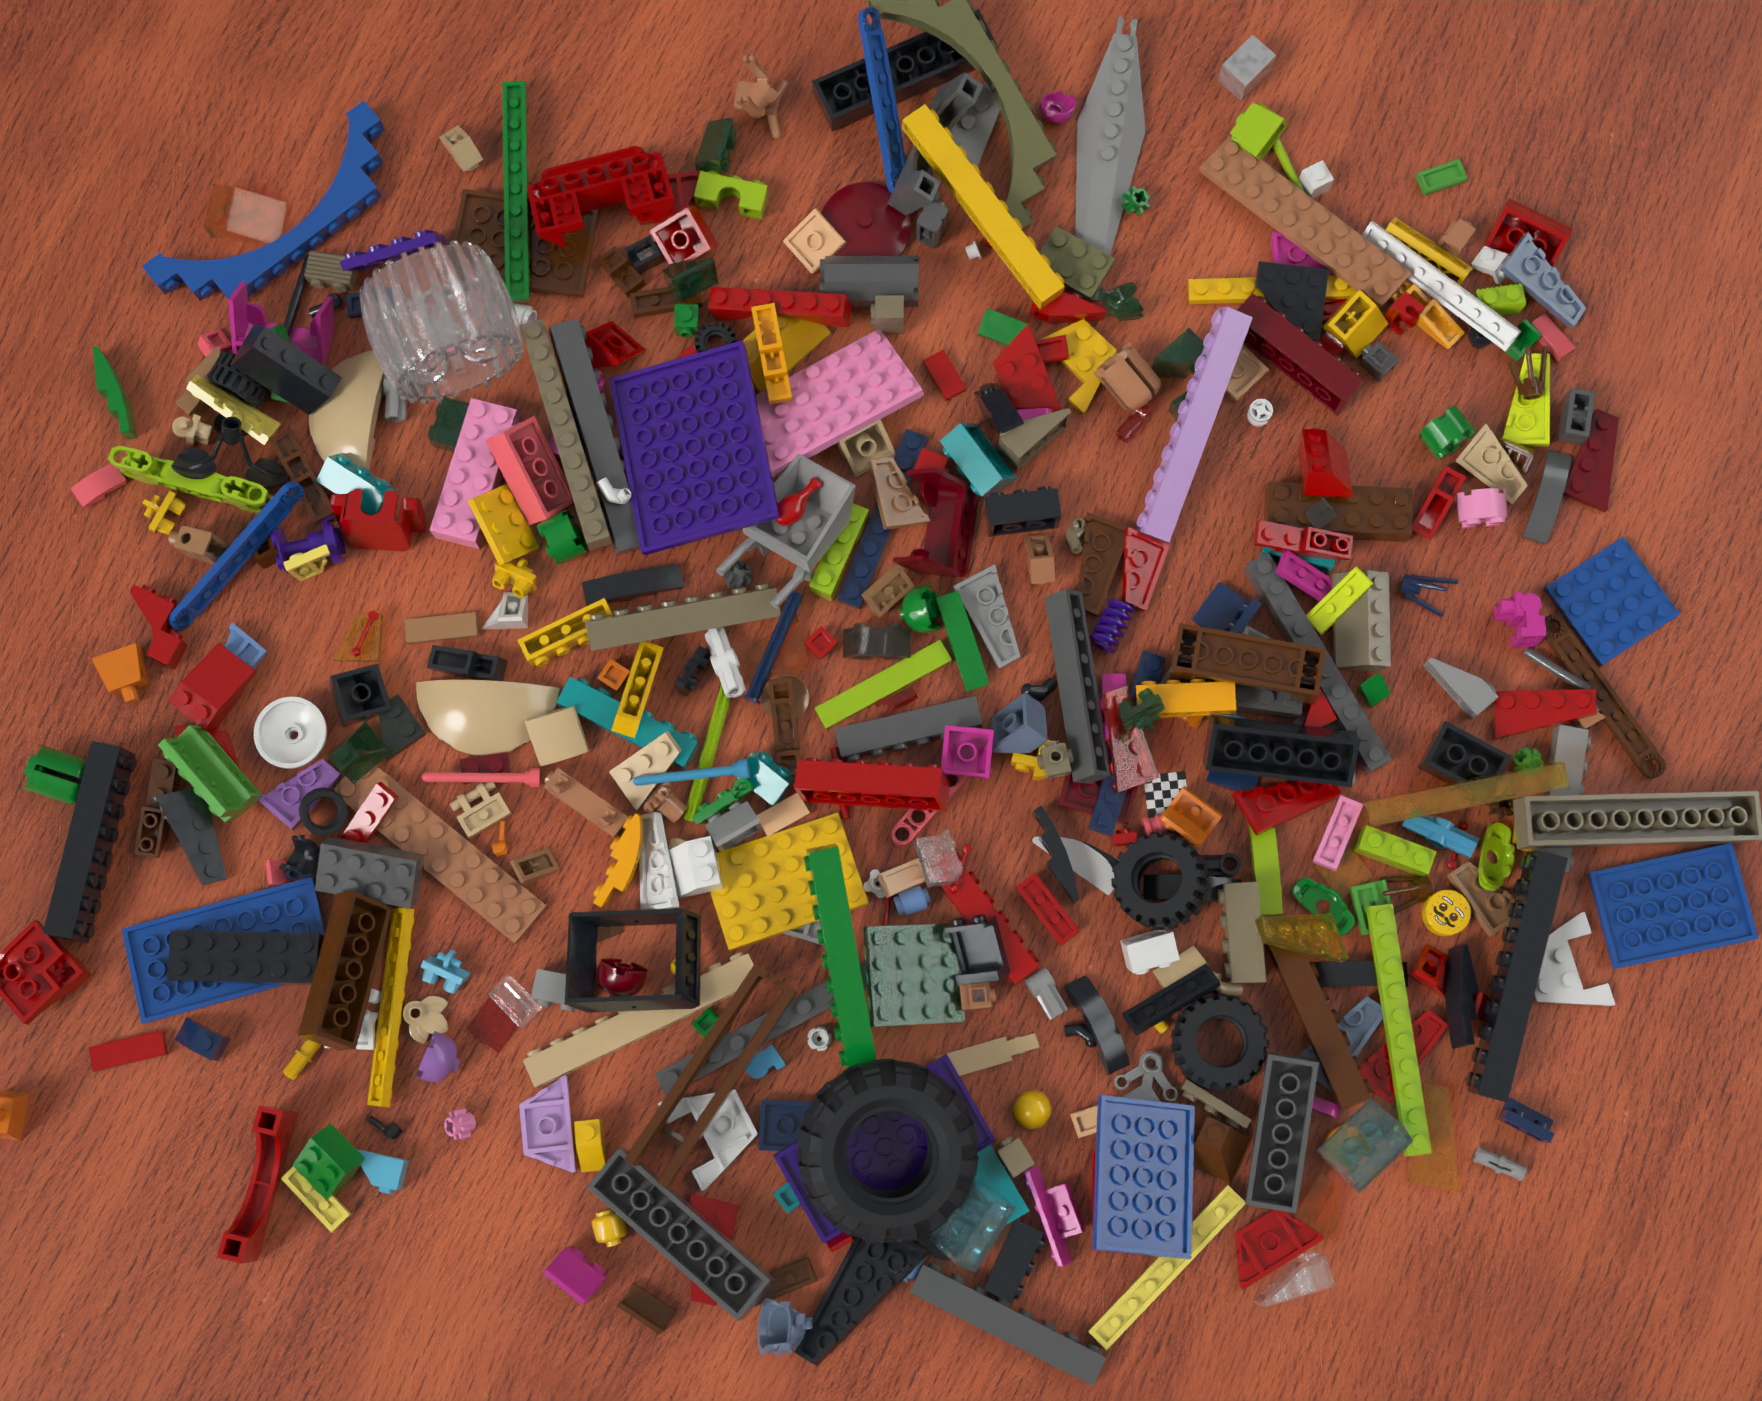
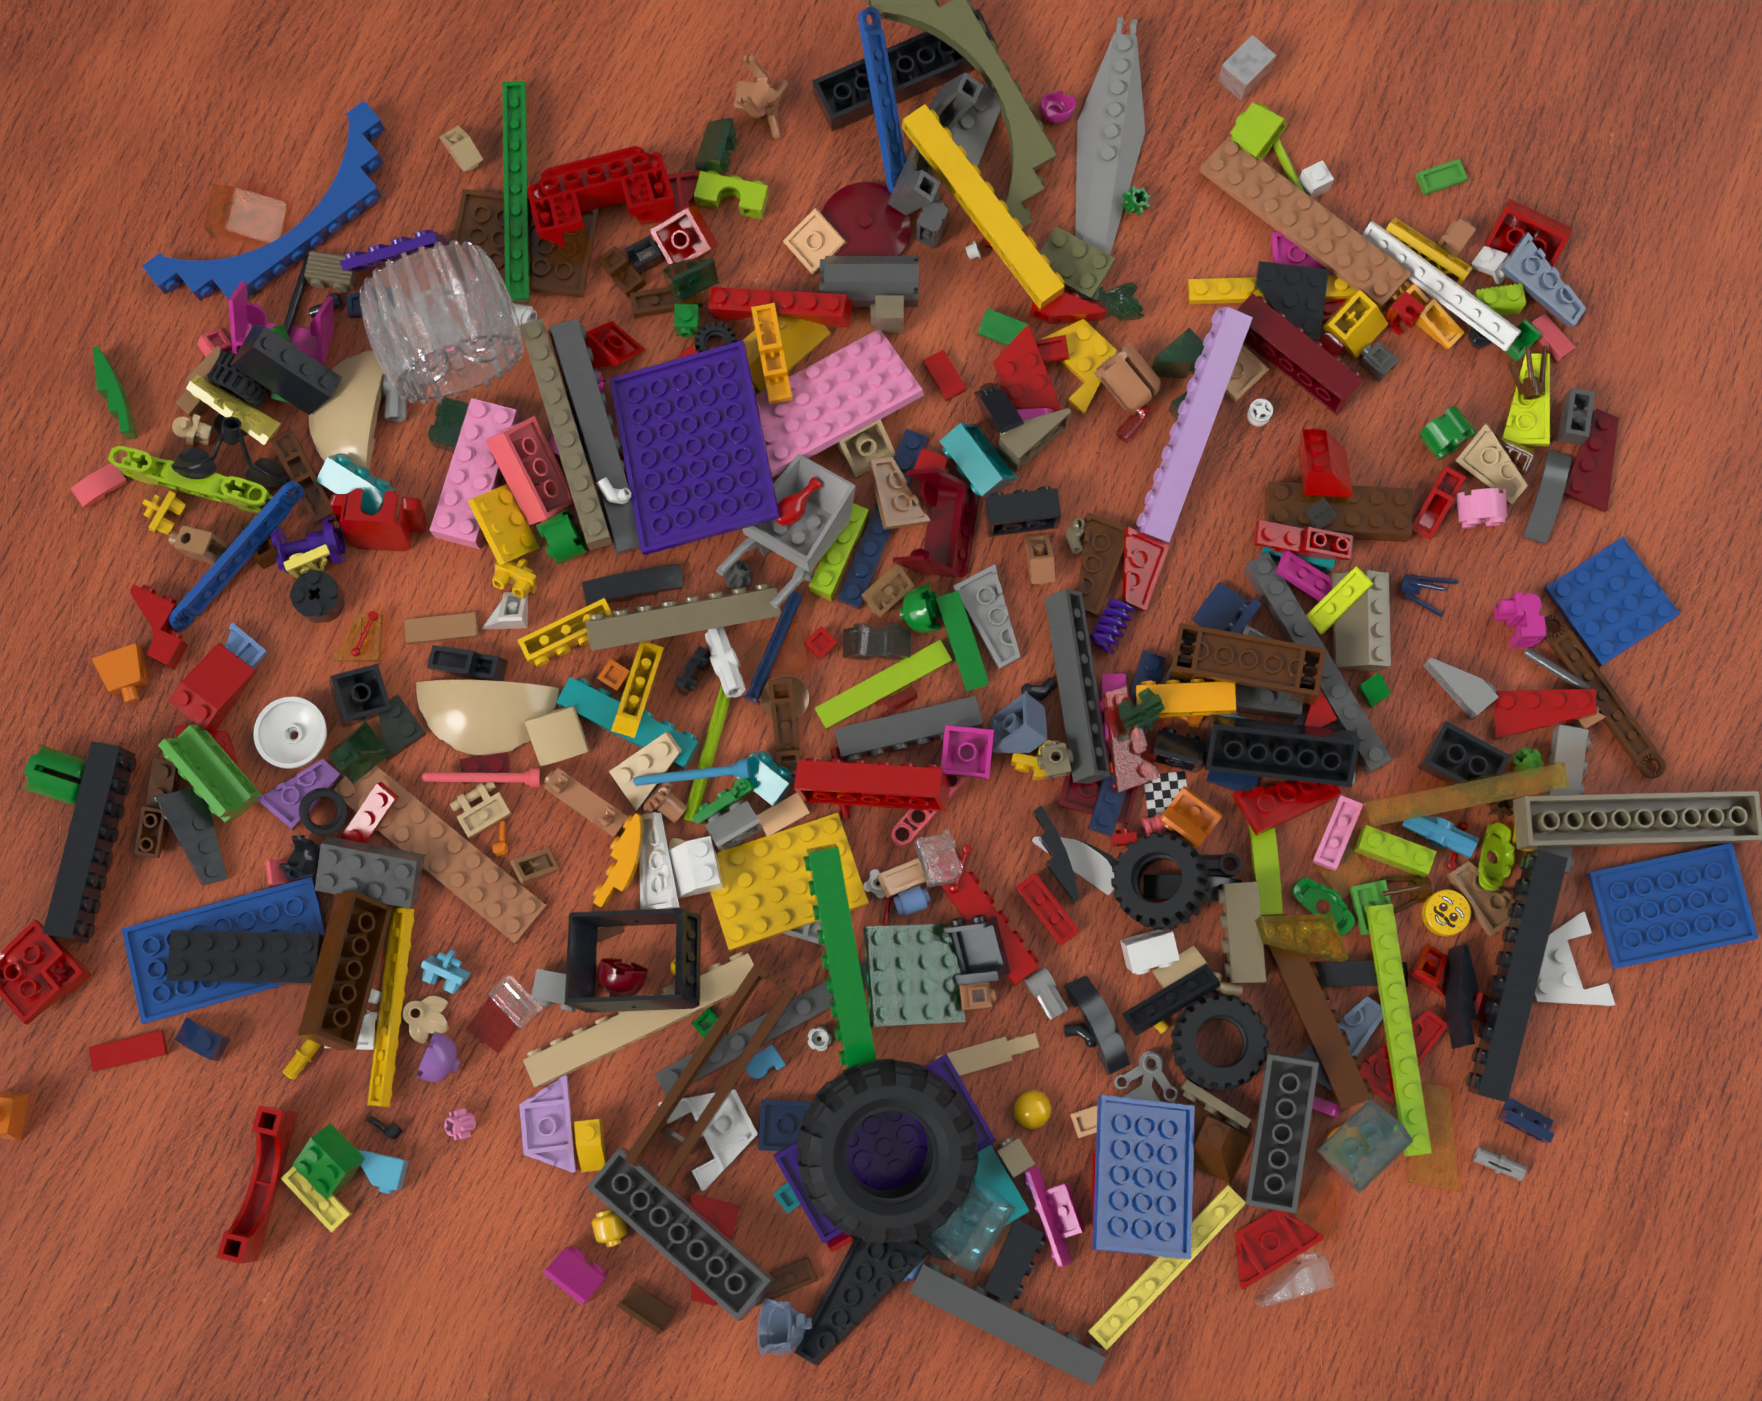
(313, 584): none -> black brick
(1177, 750): none -> black slope

